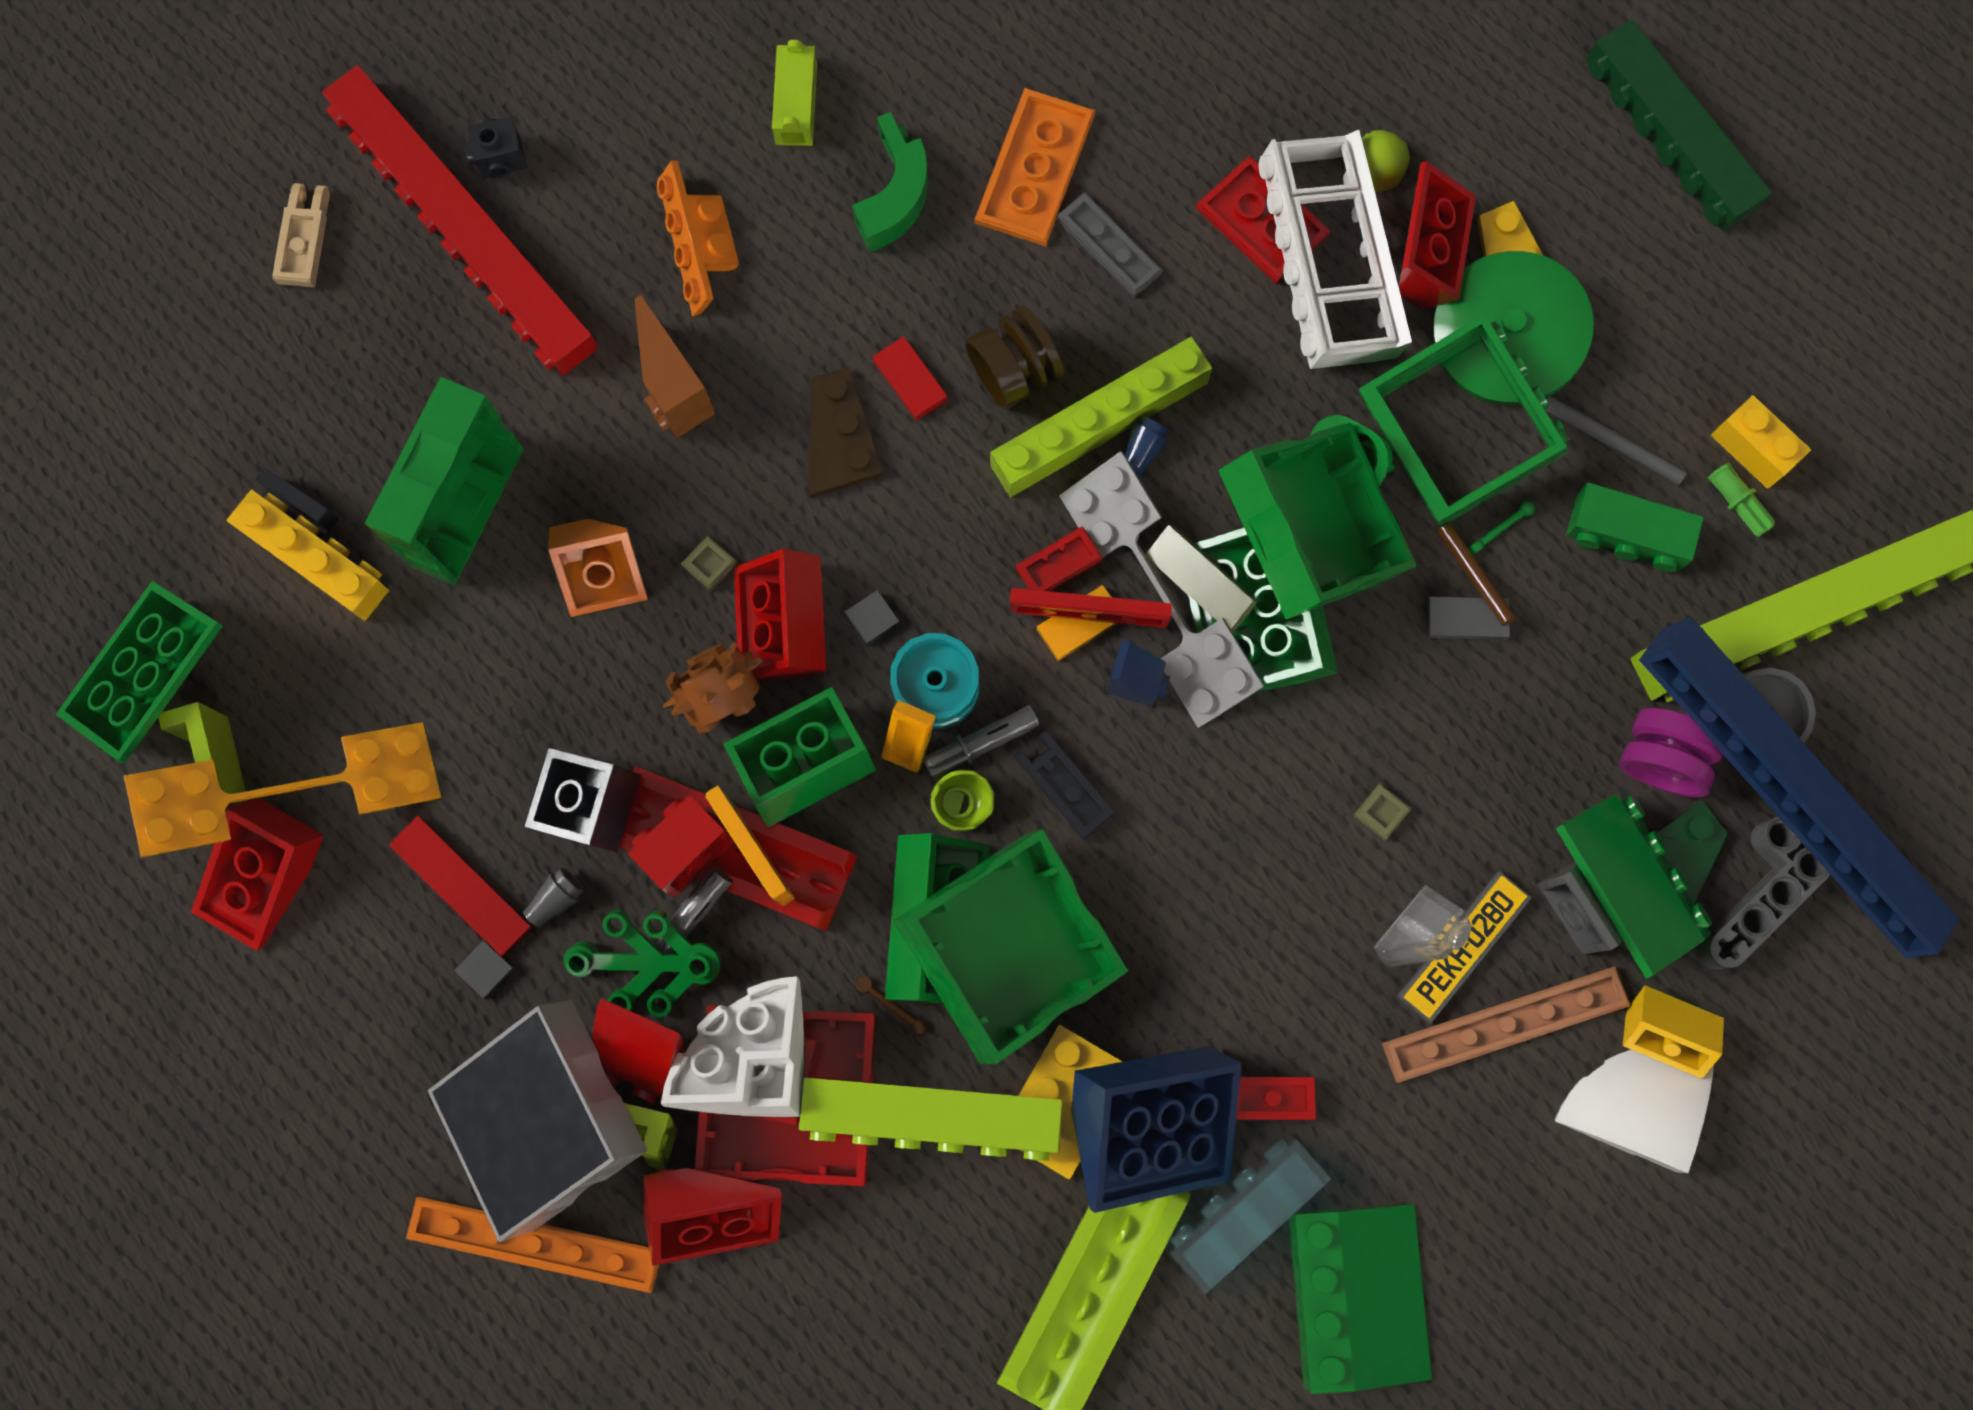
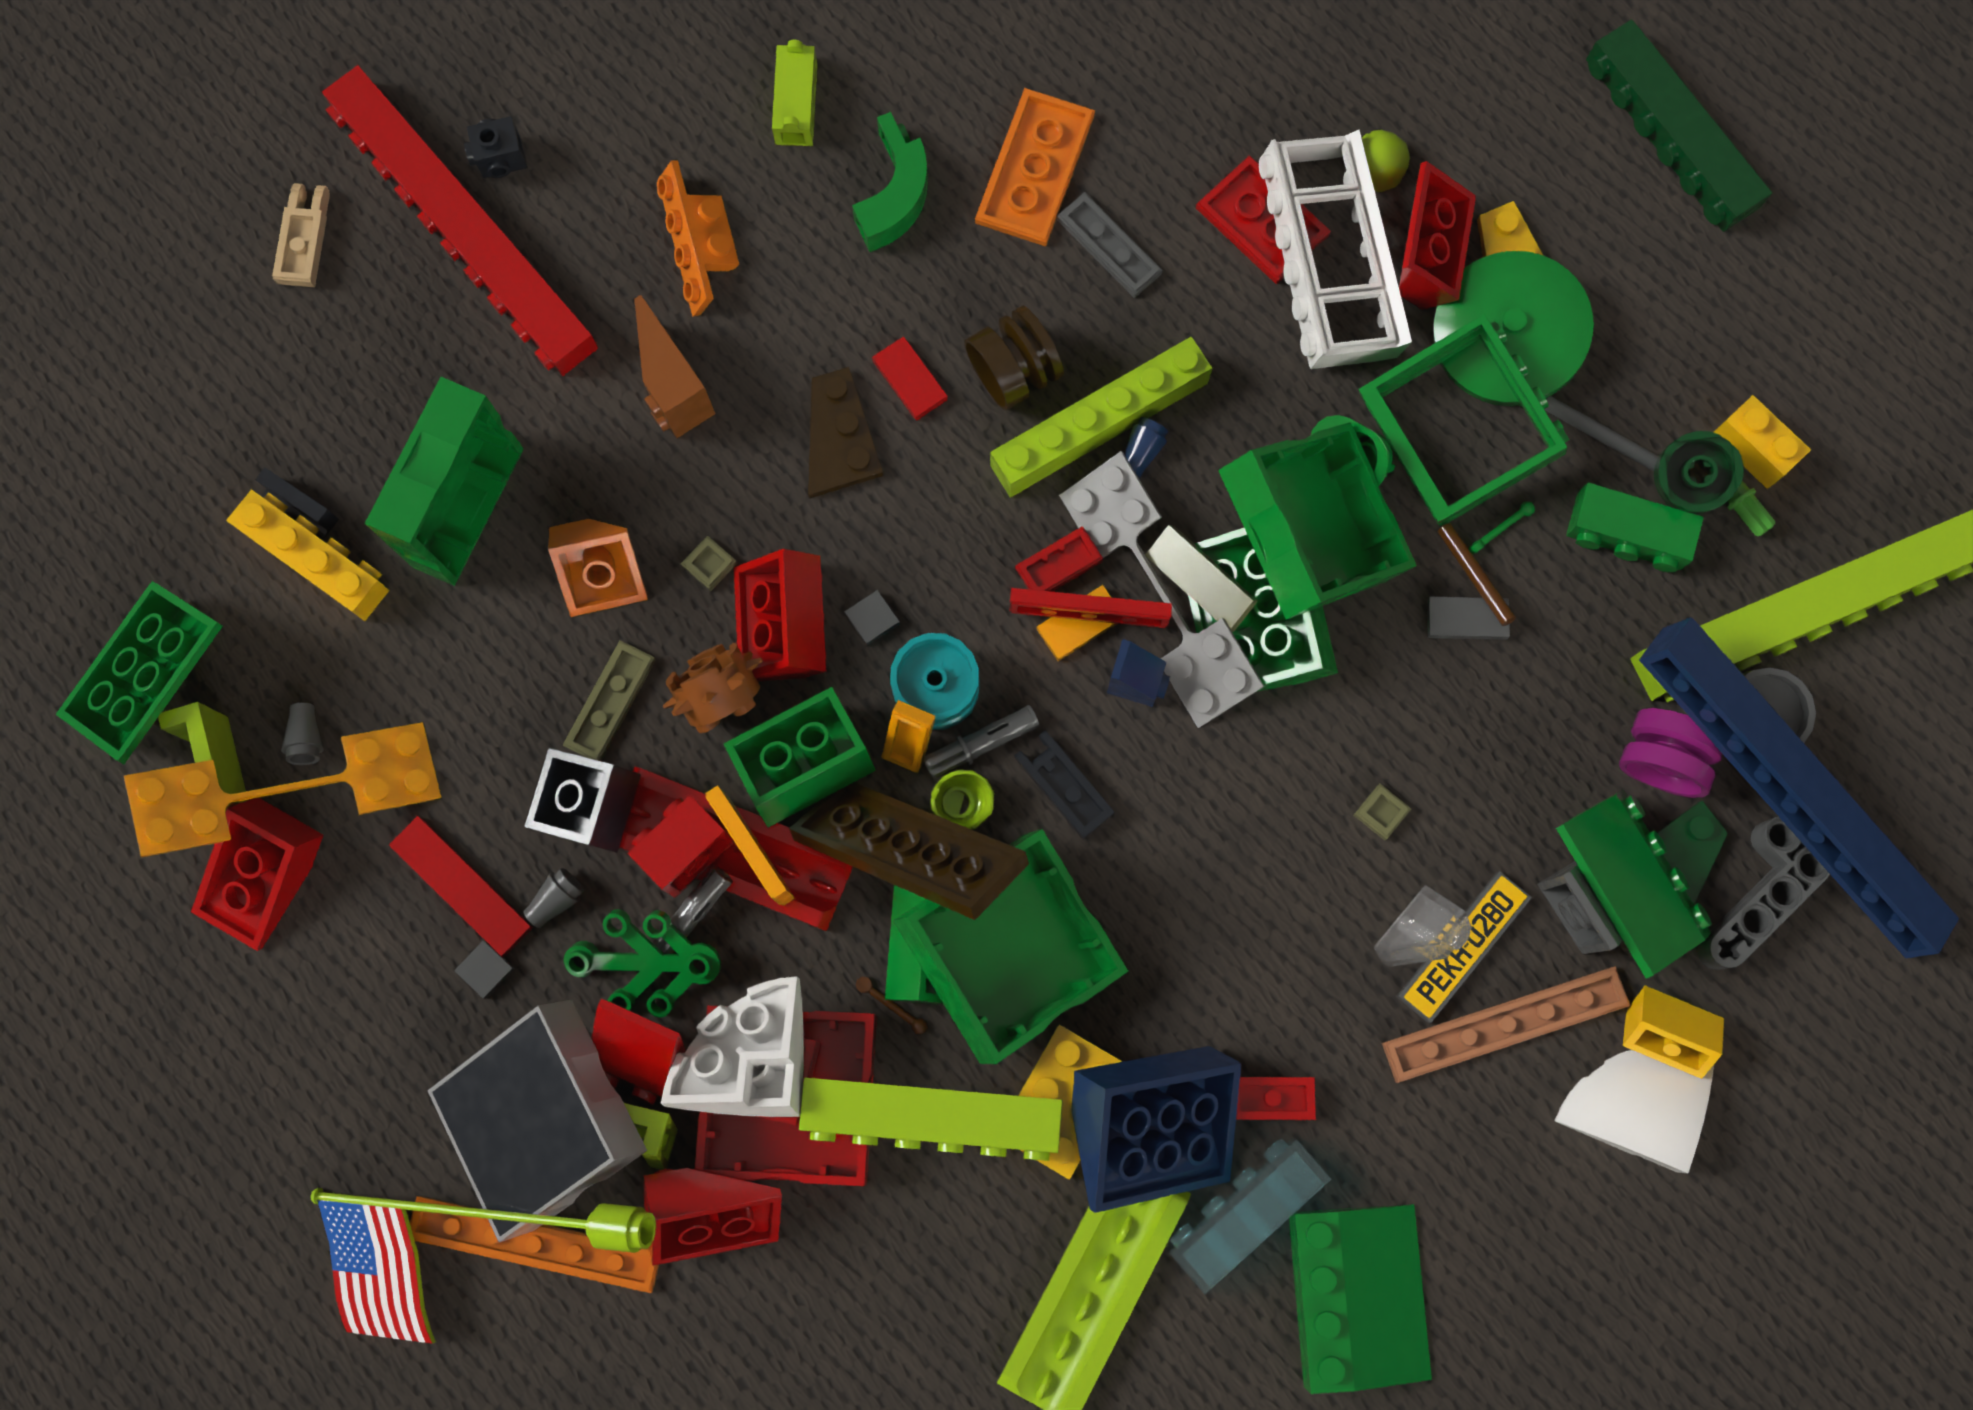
(302, 737): none -> dark grey cone
(379, 1262): none -> flag
(609, 701): none -> olive tile
(911, 848): none -> dark brown plate
(1711, 453): none -> dark green brick

